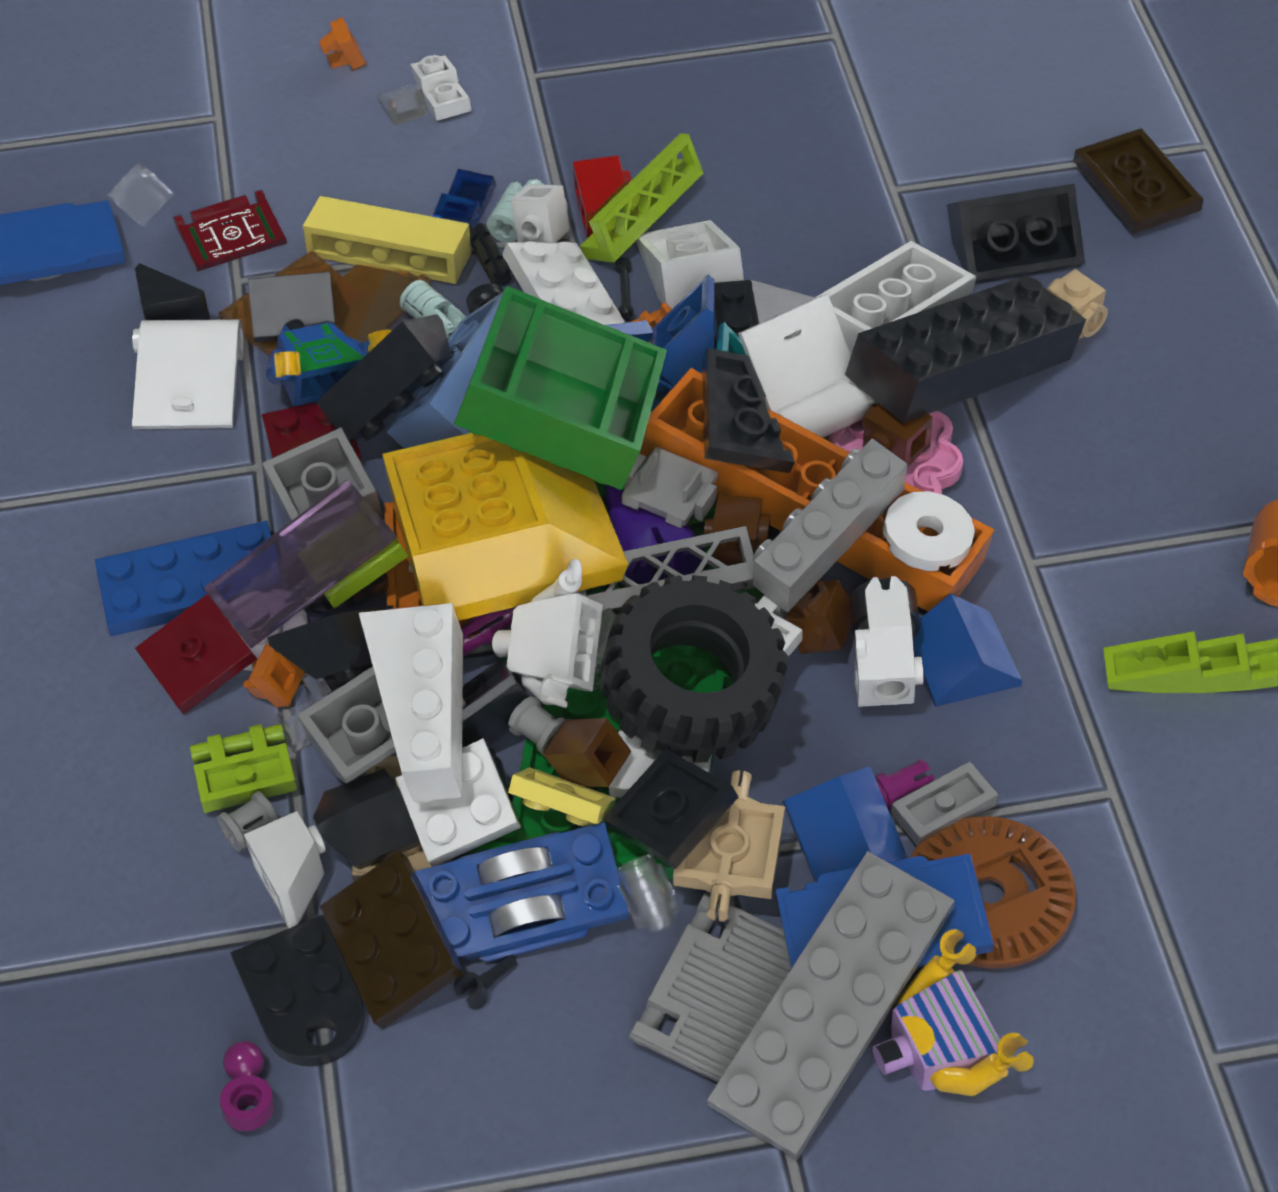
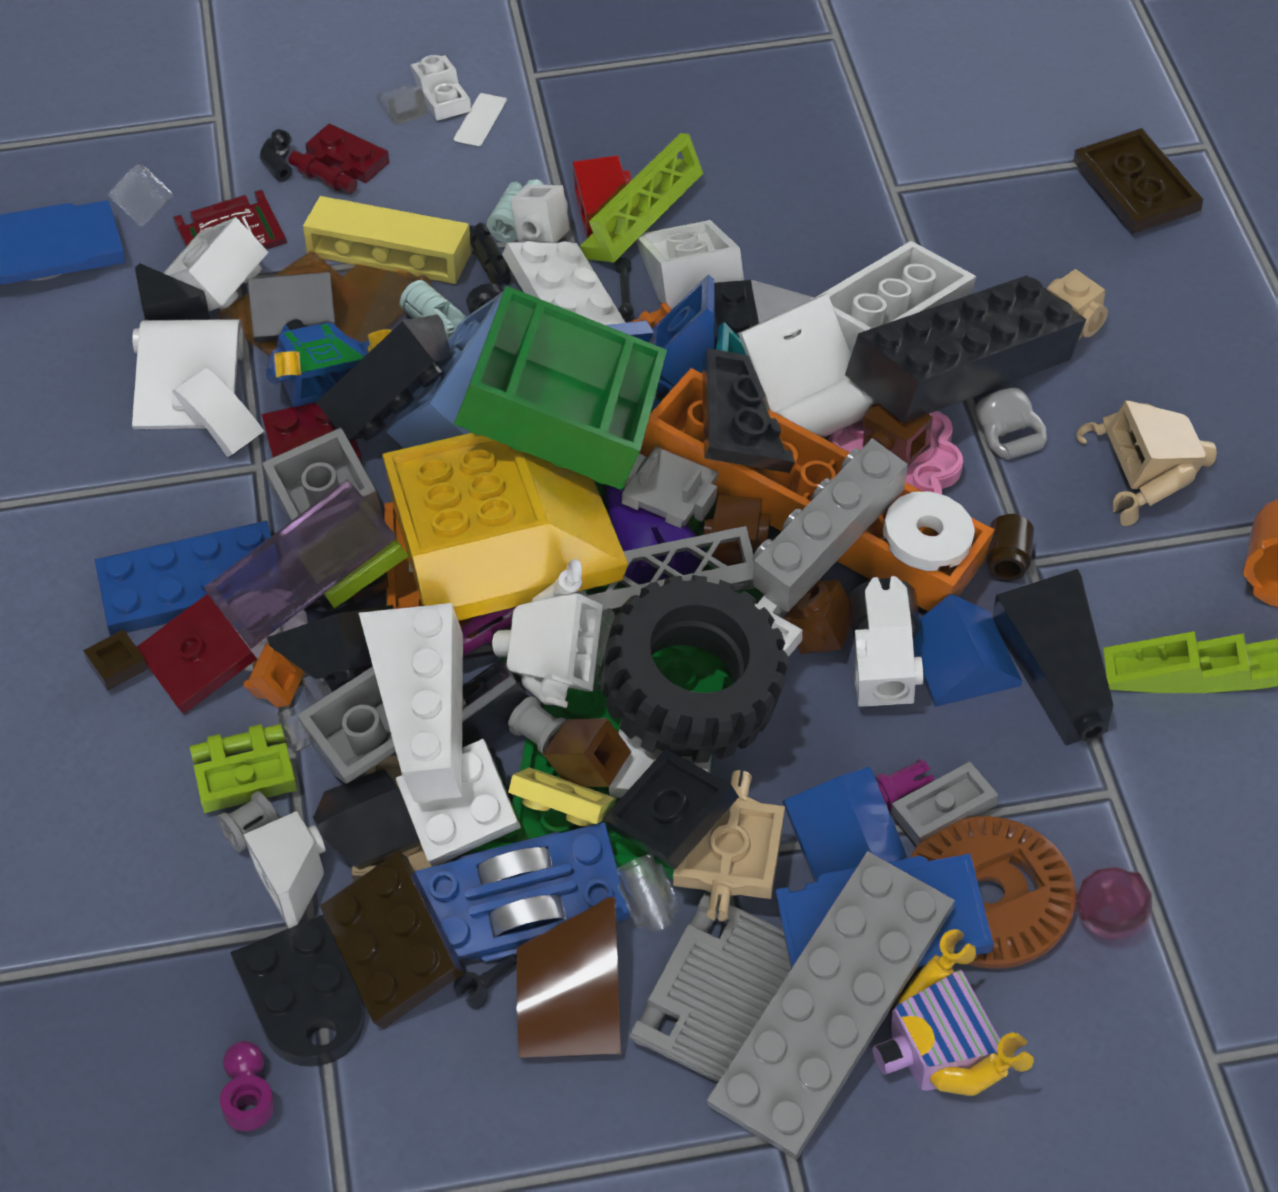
(115, 659): none -> dark brown plate
(219, 262): none -> white slope
(219, 409): none -> white slope
(274, 154): none -> black arm
(339, 159): none -> dark red plate
(344, 44): orange tile -> none
(466, 197): clear blue slope -> none
(480, 119): none -> white sticker
(570, 987): none -> reddish brown slope
(1008, 412): none -> light grey piece
(1010, 547): none -> dark brown brick
(1017, 232): black slope -> none
(1058, 653): none -> black slope
(1114, 903): none -> clear pink hair
(1155, 451): none -> tan torso

